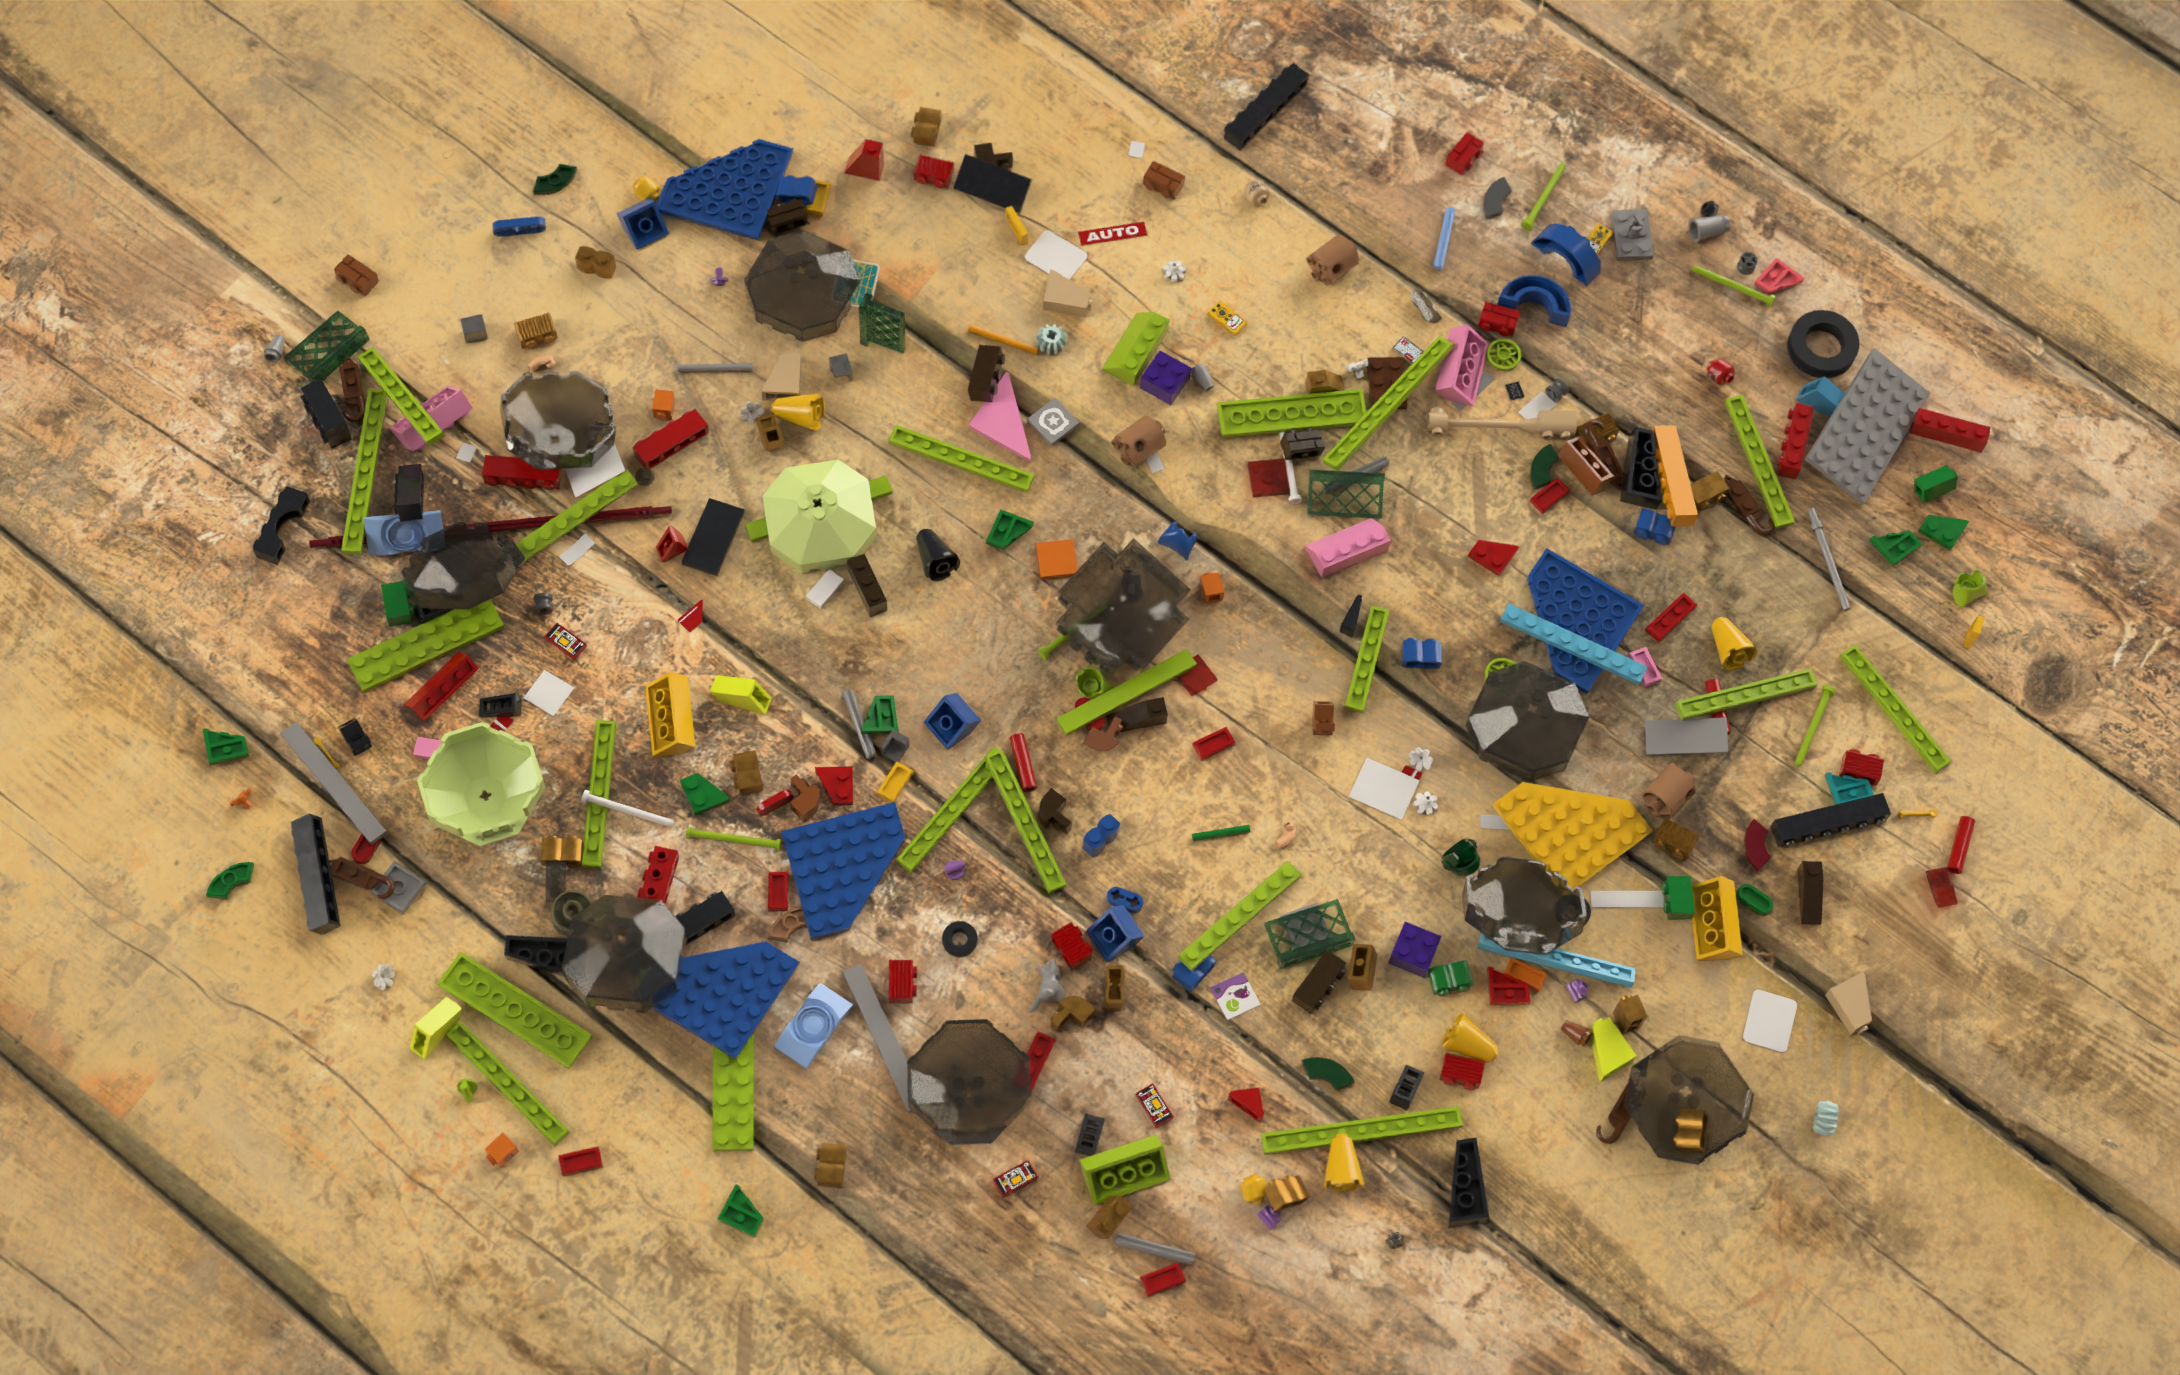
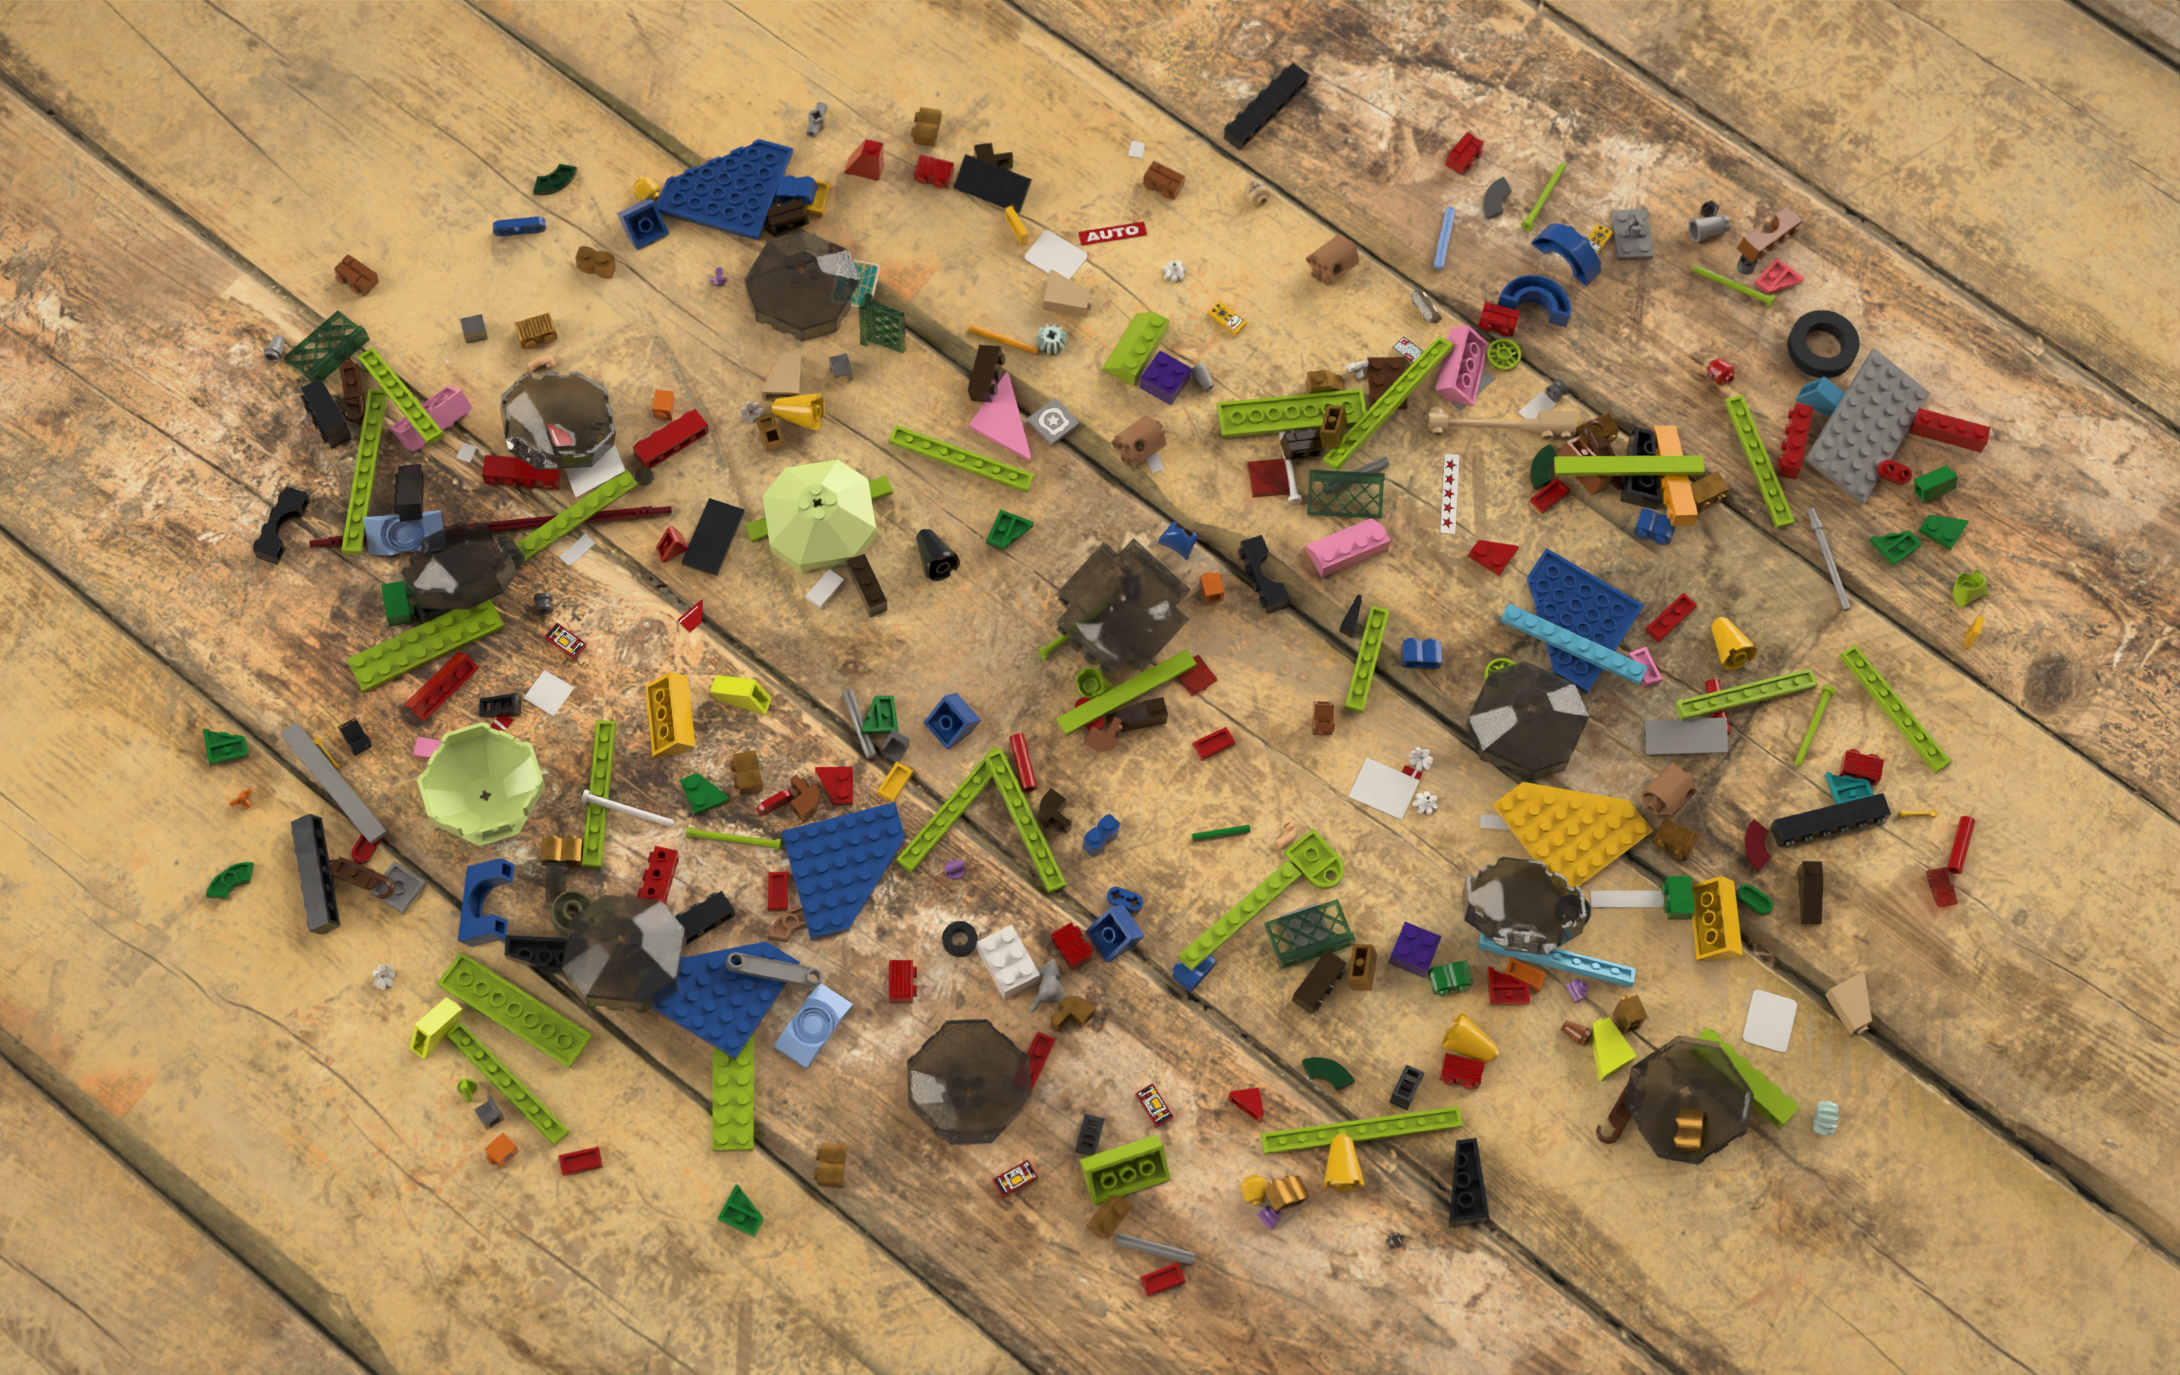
(479, 881): none -> blue arch
(489, 1113): none -> flat silver panel
(559, 436): none -> sticker
(715, 367): light grey bar -> none
(774, 970): none -> light grey piece
(816, 119): none -> light grey axle
(879, 1028): light grey tile -> none
(1008, 962): none -> white brick
(1056, 559): orange tile -> none
(1114, 988): pearl gold brick -> none
(1235, 996): sticker -> none
(1272, 594): none -> black arch
(1316, 859): none -> lime tile
(1333, 427): none -> pearl gold brick
(1450, 491): none -> white sticker
(1462, 858): dark green helmet -> none
(1514, 390): black sticker -> none
(1628, 465): none -> lime tile
(1746, 505): reddish brown plate -> none
(1757, 244): none -> arch
(1767, 1096): none -> lime brick
(1898, 472): none -> red plate

